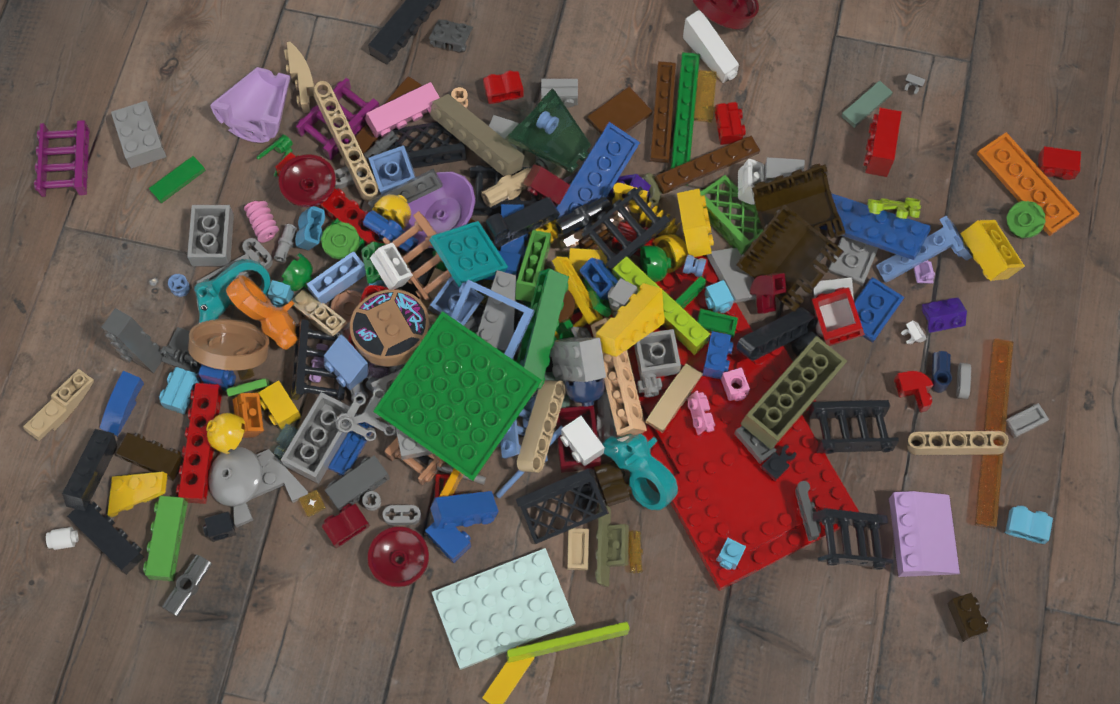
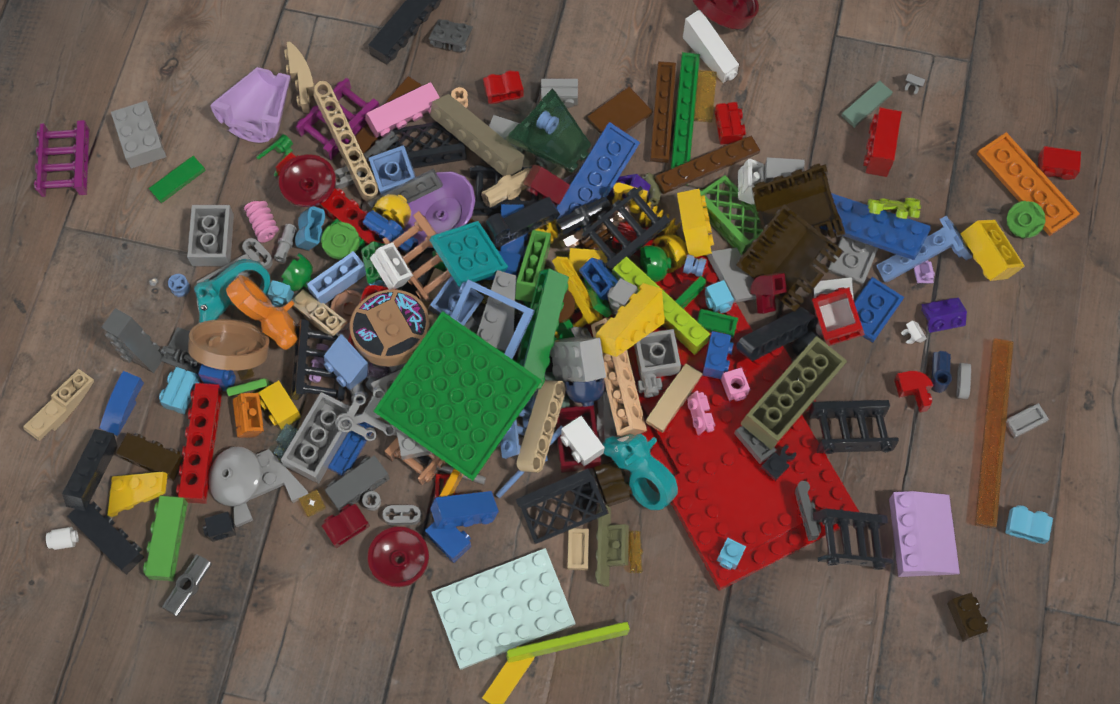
(225, 432): yellow cylinder -> none
(966, 439): tan beam -> none

